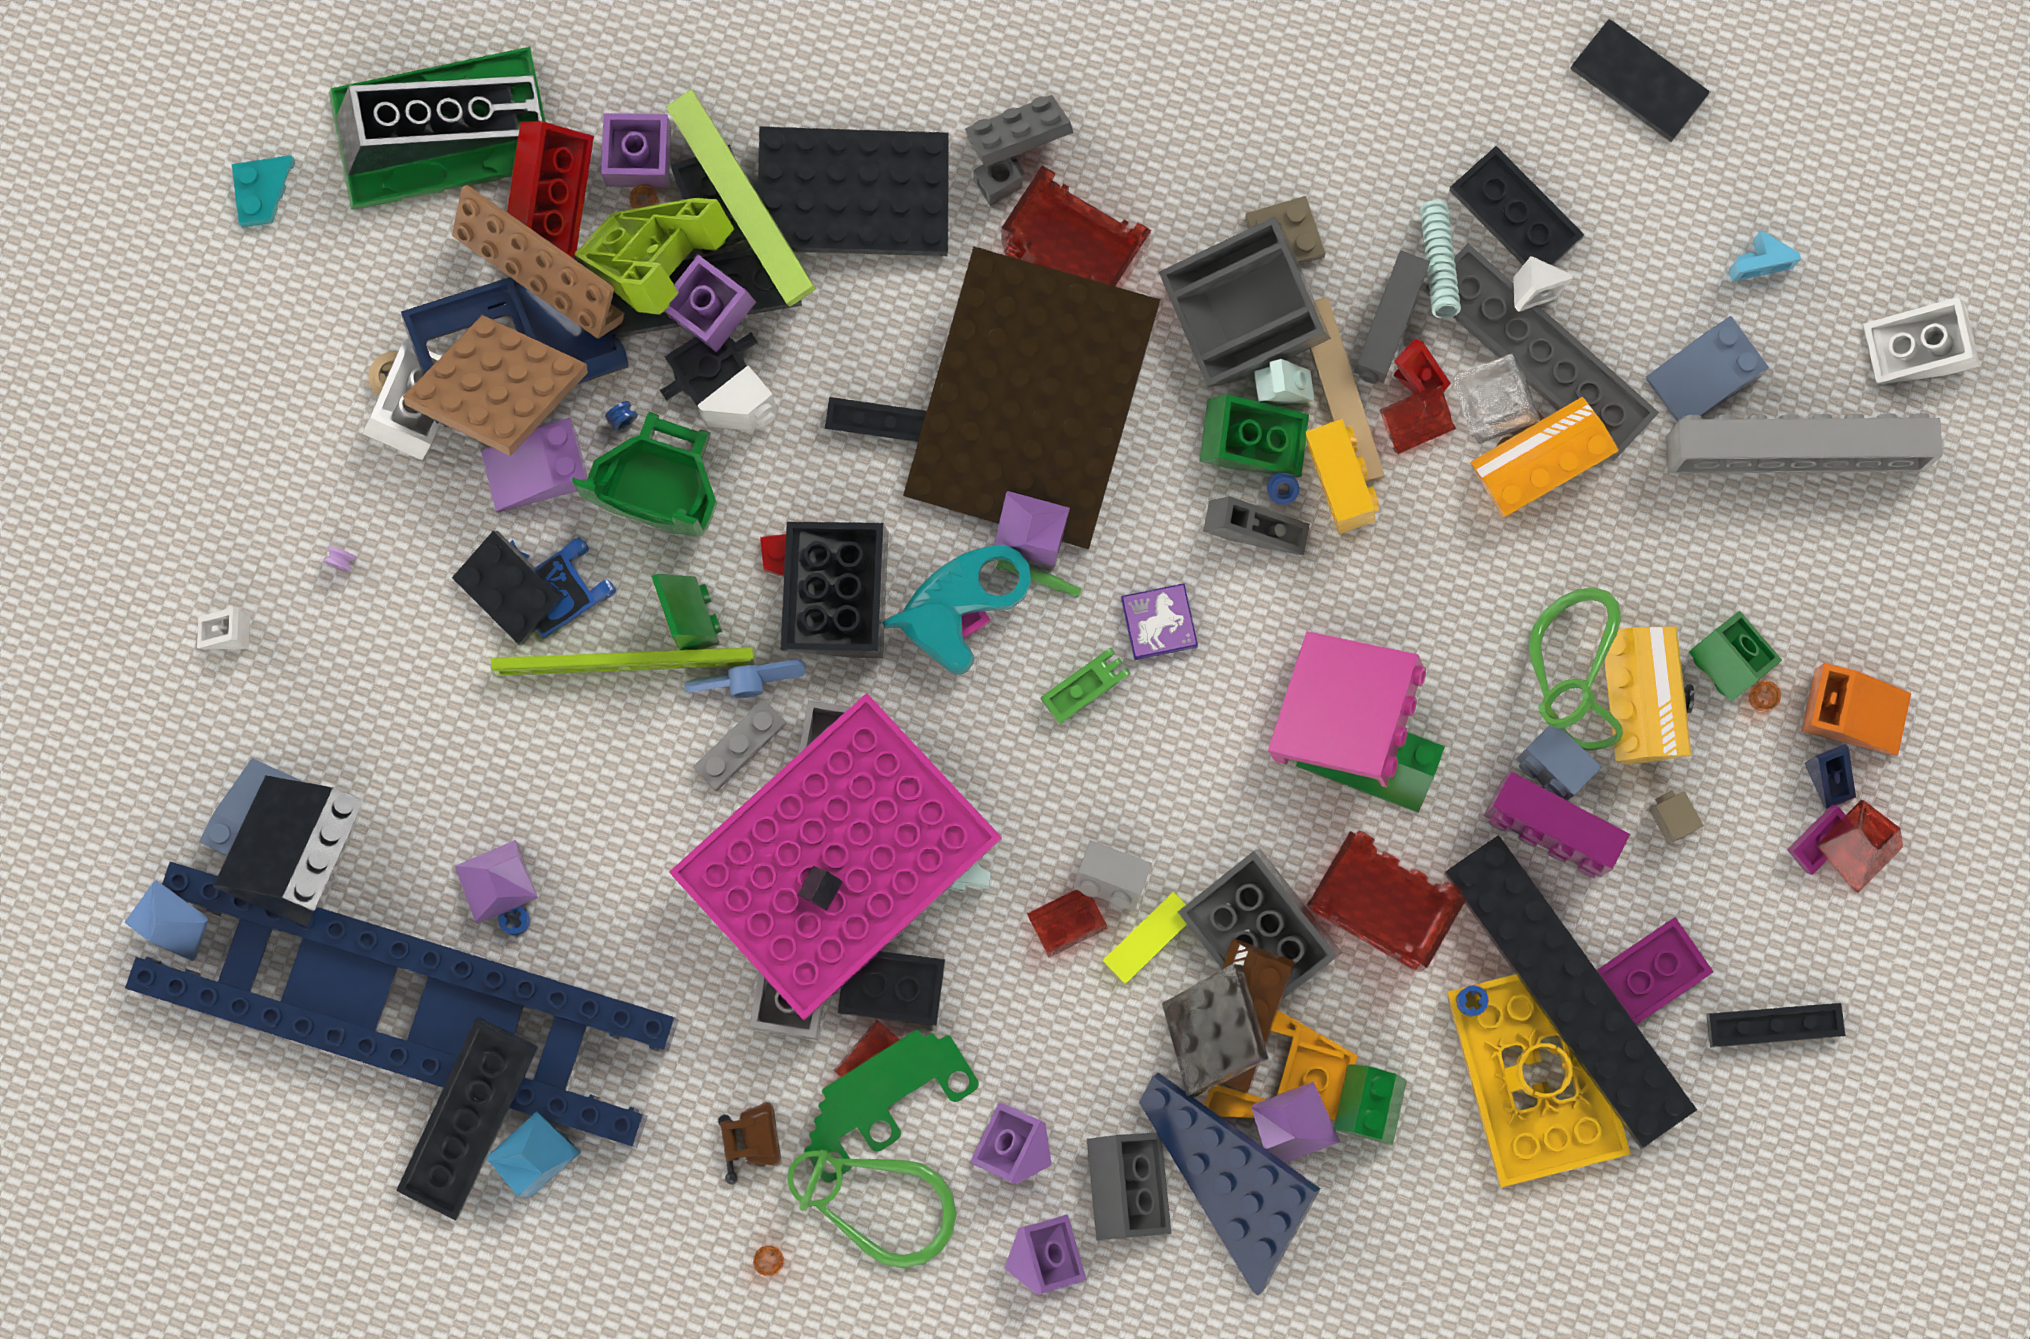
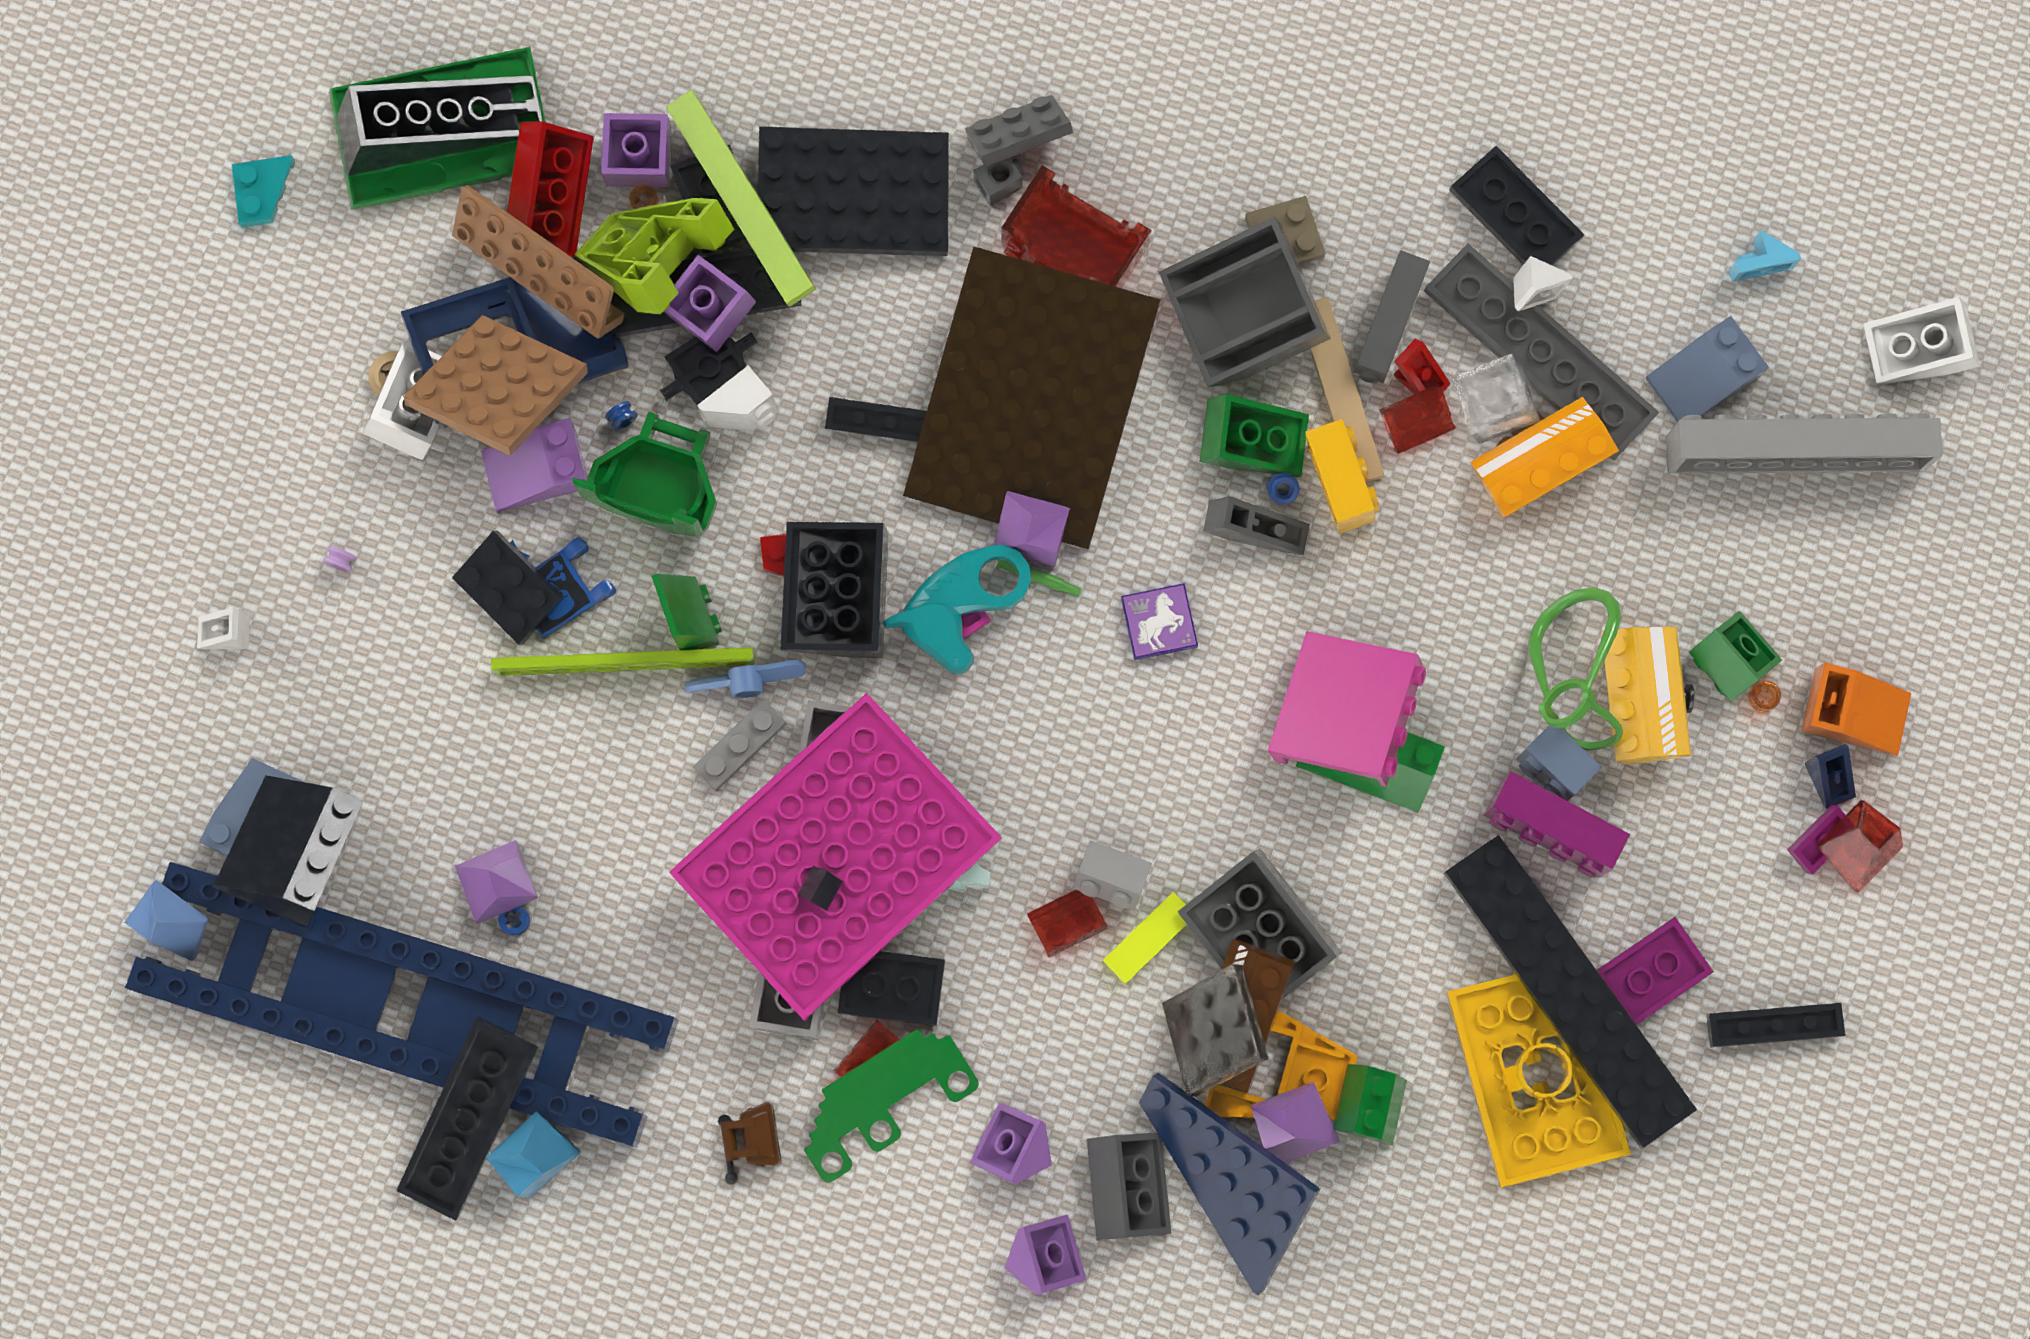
(777, 1267): clear orange bush -> none
(858, 1238): bright green animal -> none
(1083, 687): bright green hinge -> none
(1284, 384): light aqua brick -> none
(1386, 902): clear red windscreen -> none
(1441, 257): light aqua piece -> none
(1482, 1001): blue bush -> none
(1640, 80): black tile -> none
(1675, 816): dark tan brick -> none

